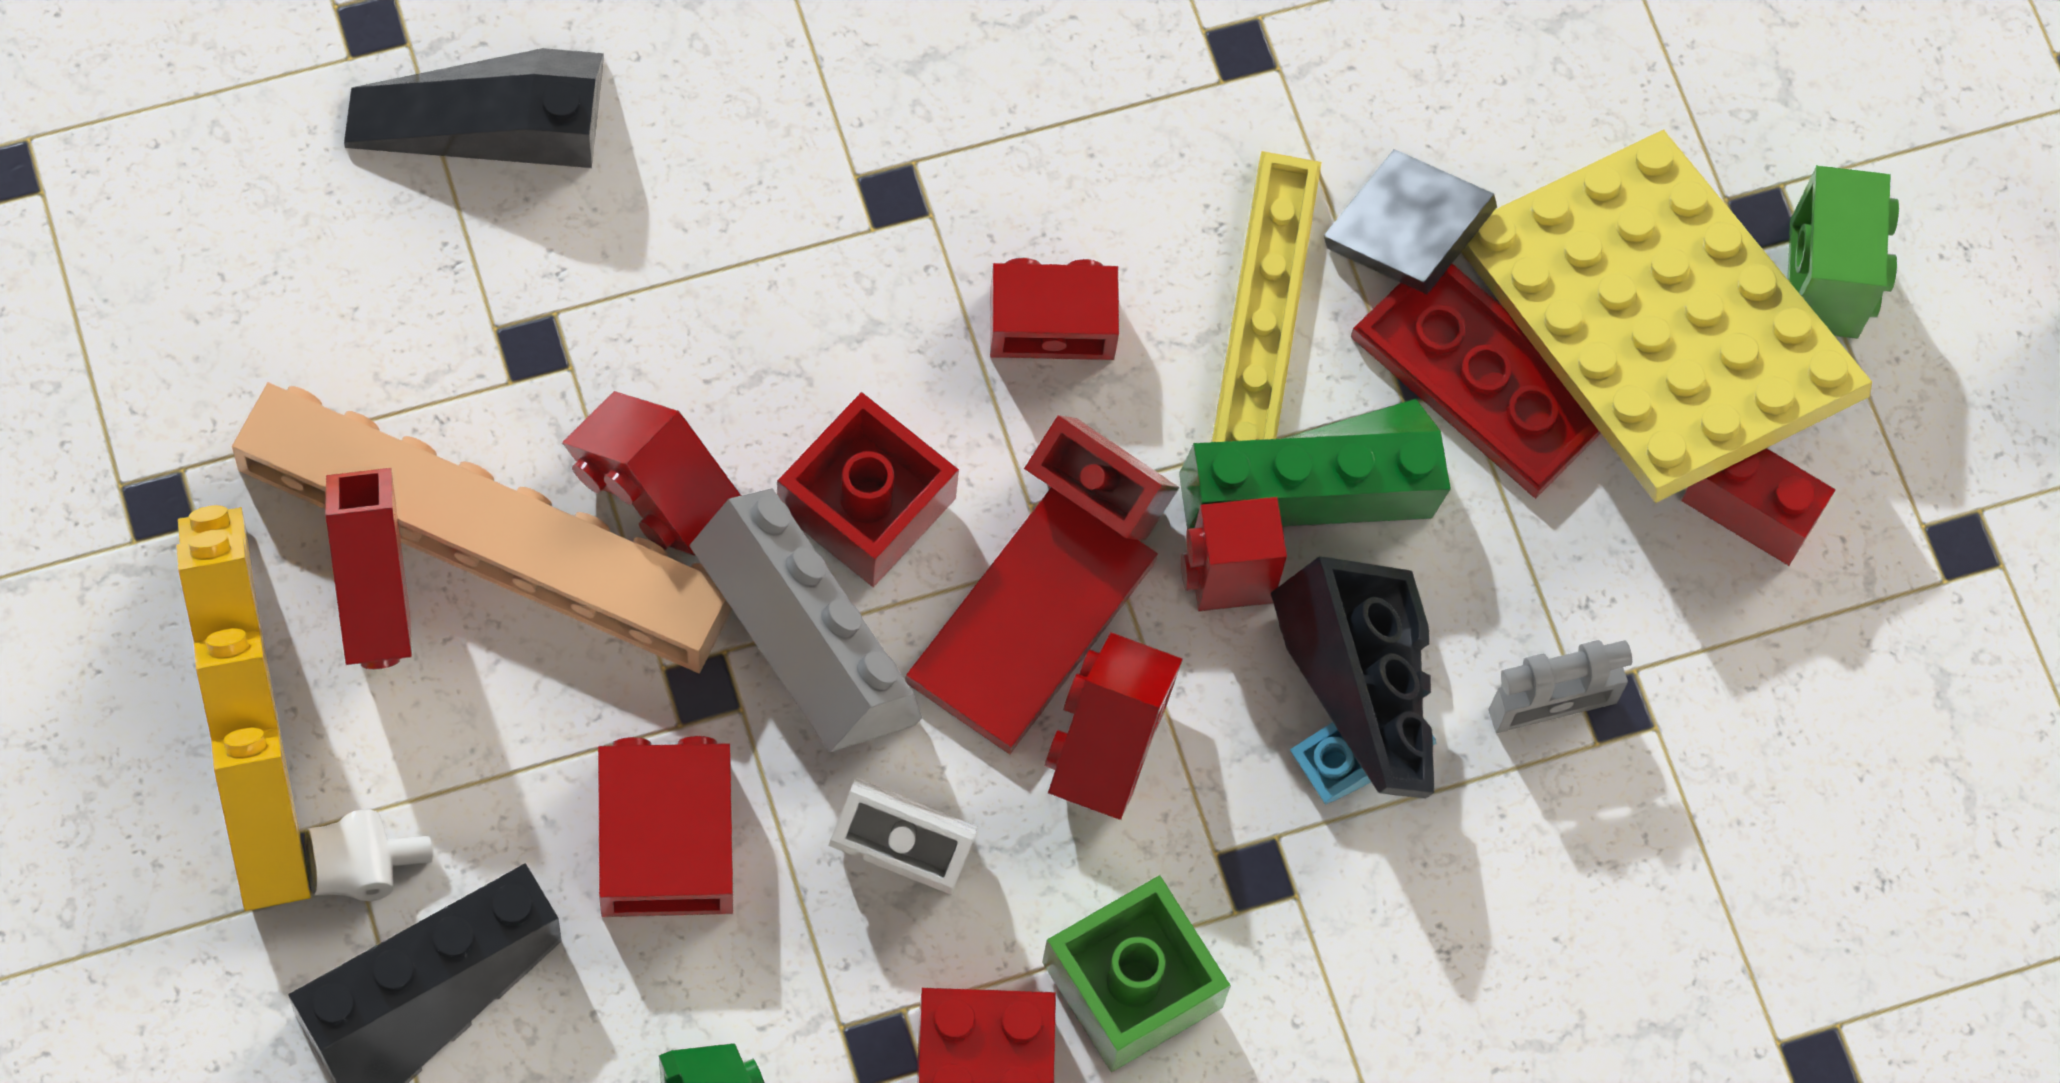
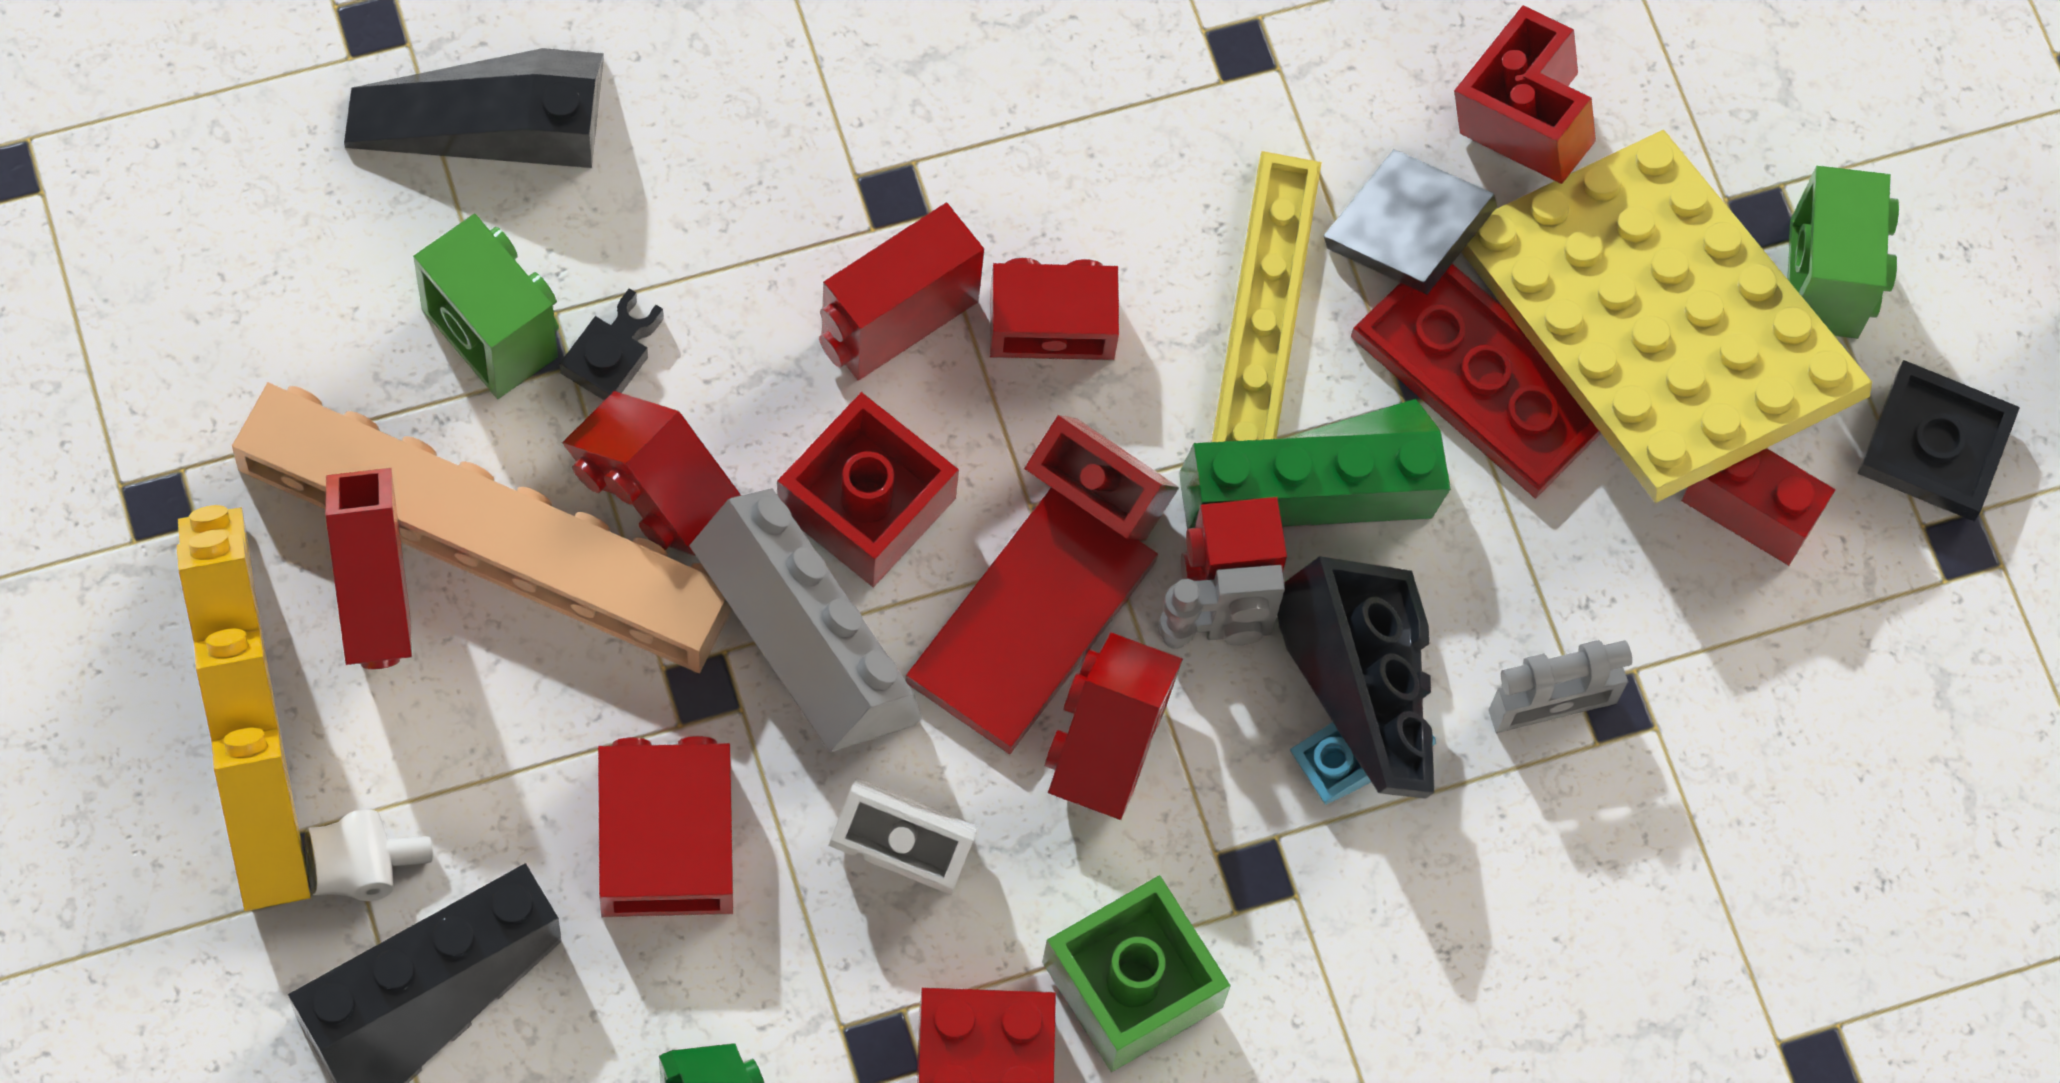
(487, 304): none -> bright green brick
(610, 355): none -> black plate
(900, 292): none -> red brick
(1232, 607): none -> light grey plate
(1522, 98): none -> red brick
(1938, 440): none -> black plate

